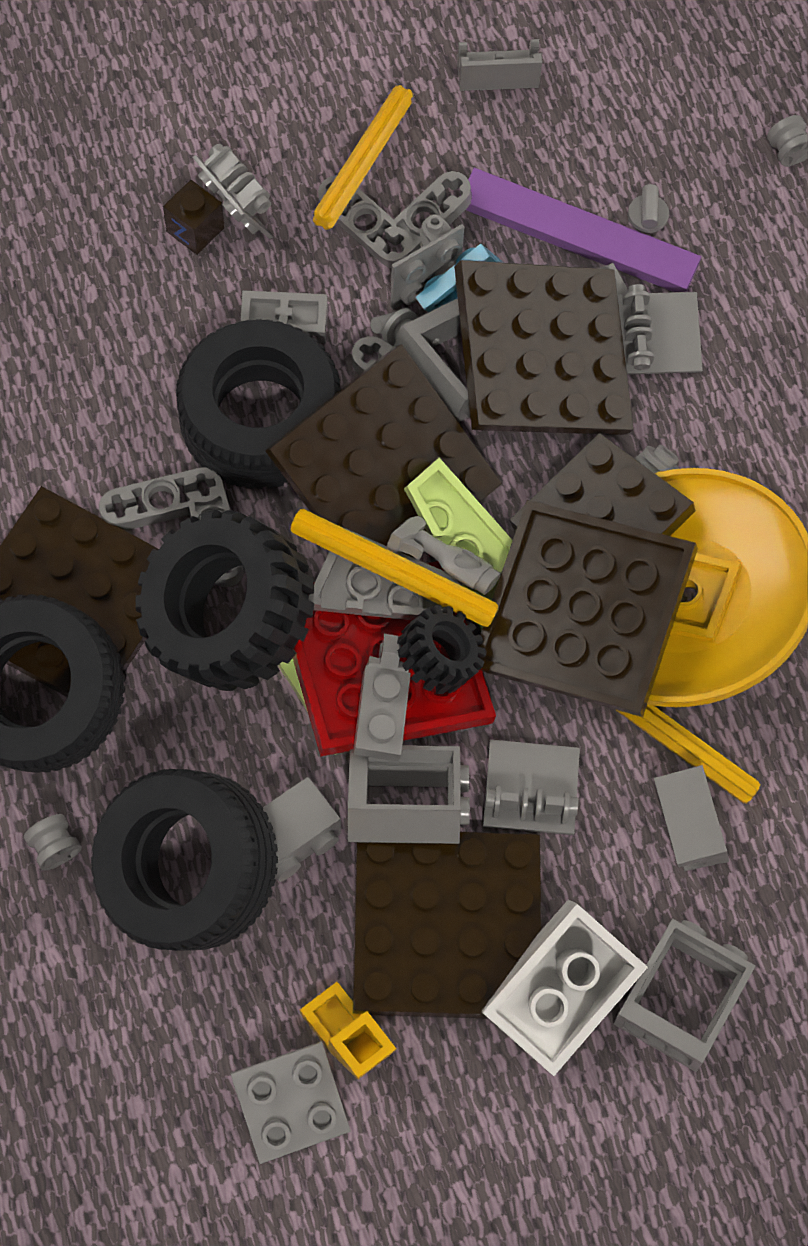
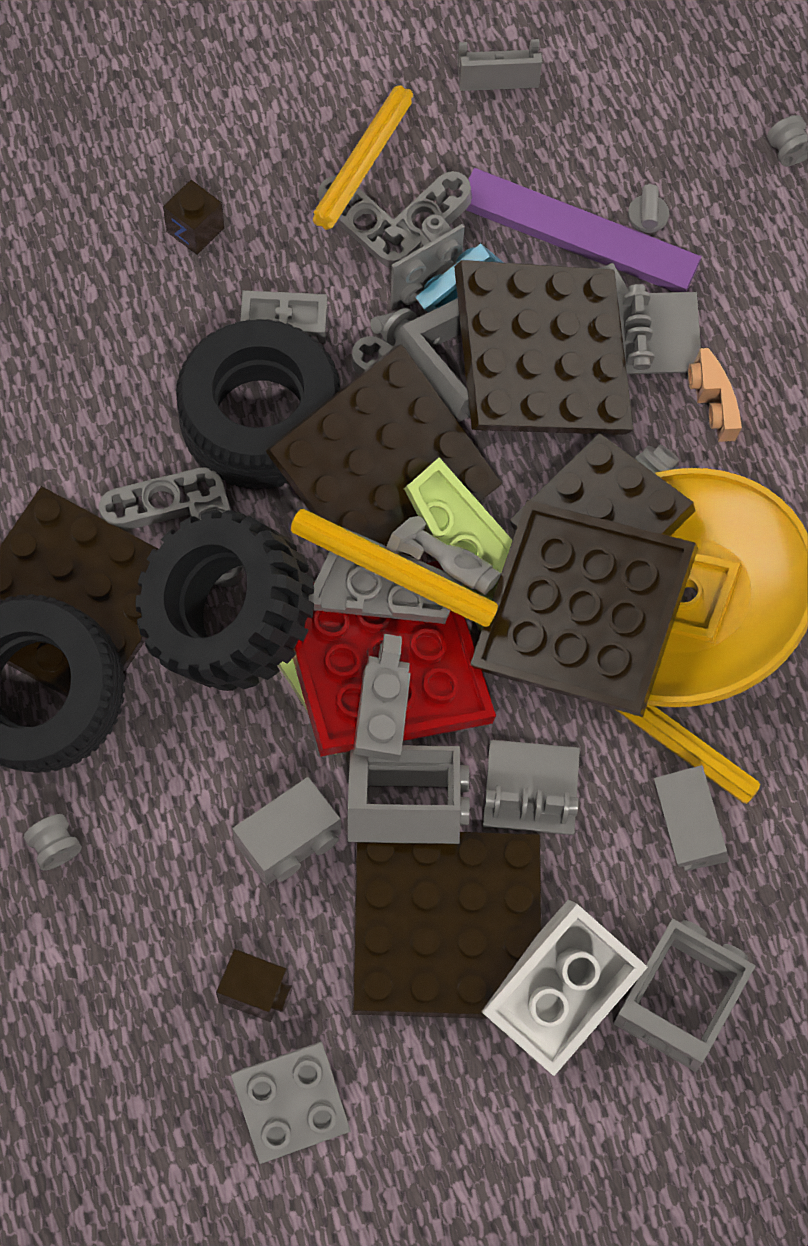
(129, 850): black tyre -> none
(238, 188): light grey hinge -> none
(254, 986): none -> dark brown brick
(348, 1036): yellow slope -> none
(427, 660): black tyre -> none
(714, 386): none -> light nougat slope

